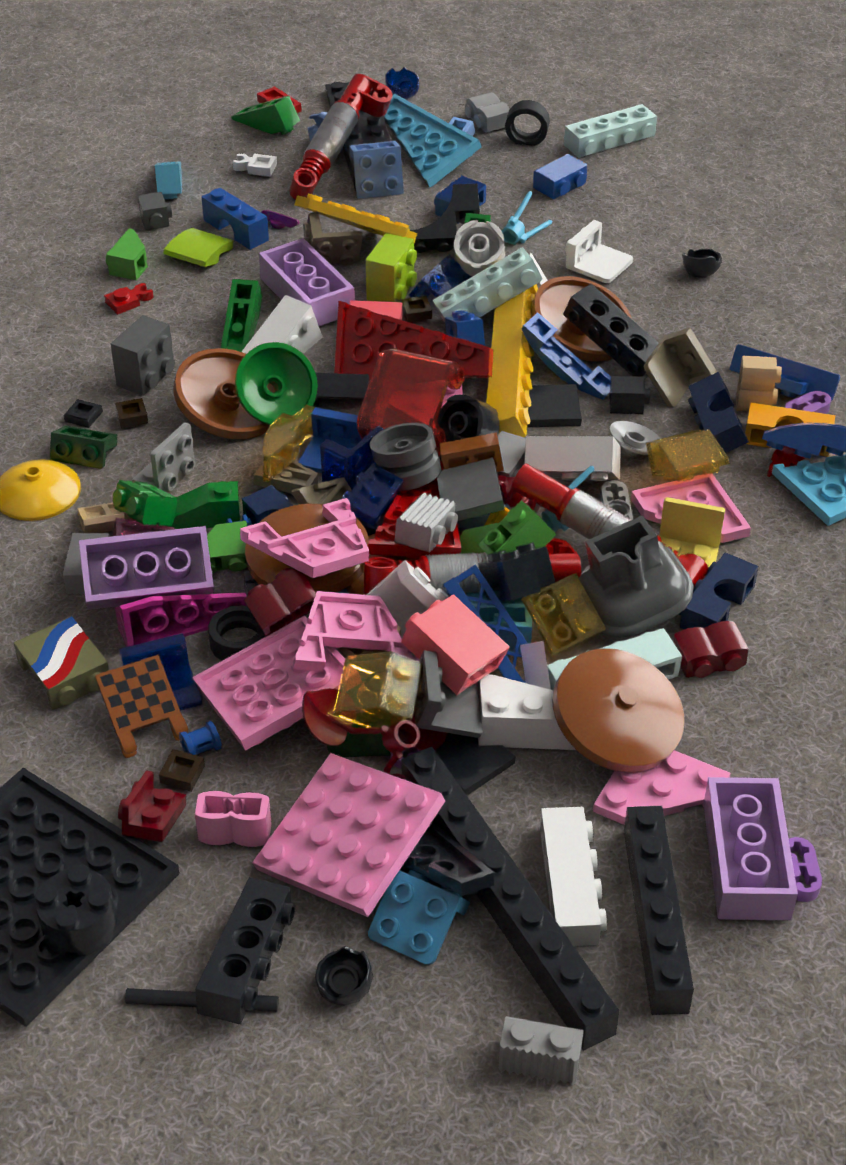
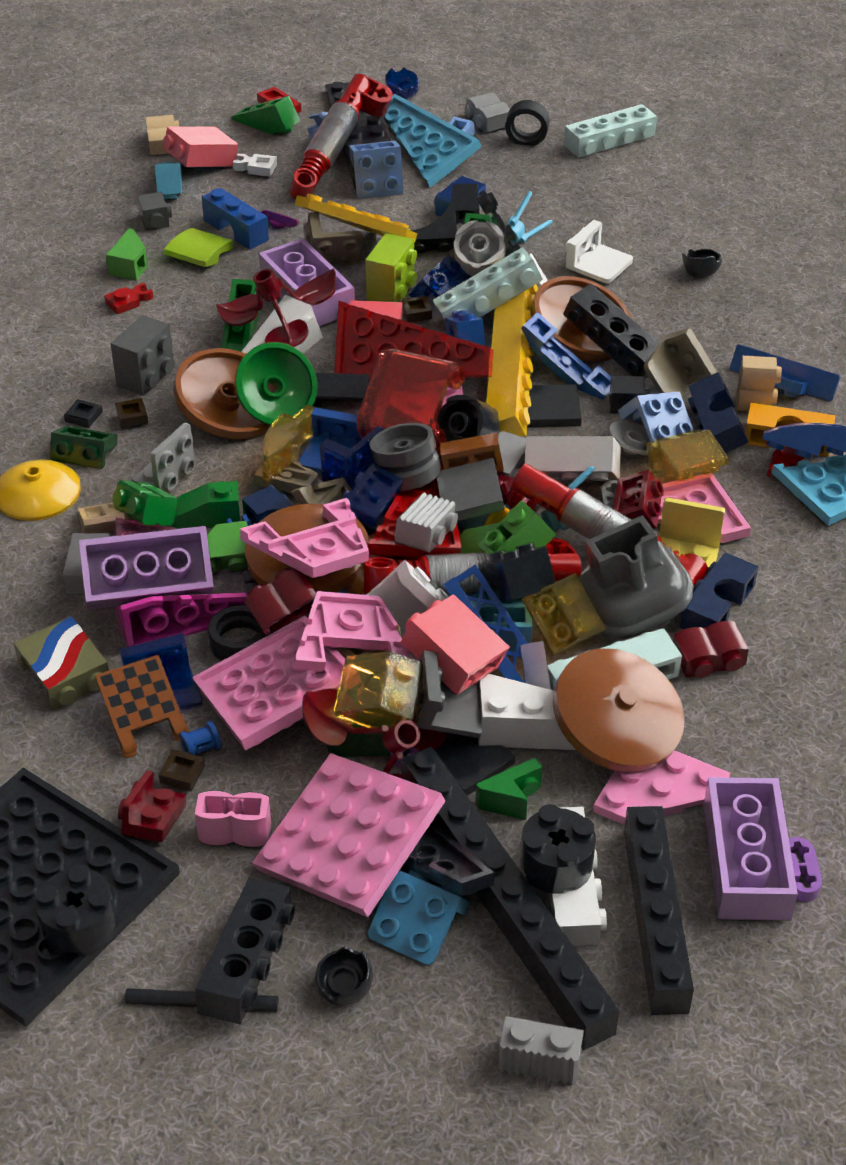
(157, 130): none -> tan brick
(200, 146): none -> coral brick
(269, 287): none -> dark red plant
(488, 204): none -> black plant
(508, 790): none -> green slope
(557, 849): none -> black brick
(560, 176): blue brick -> none
(639, 496): none -> dark red bracket
(661, 414): none -> medium blue bracket
(812, 401): medium lavender beam -> none

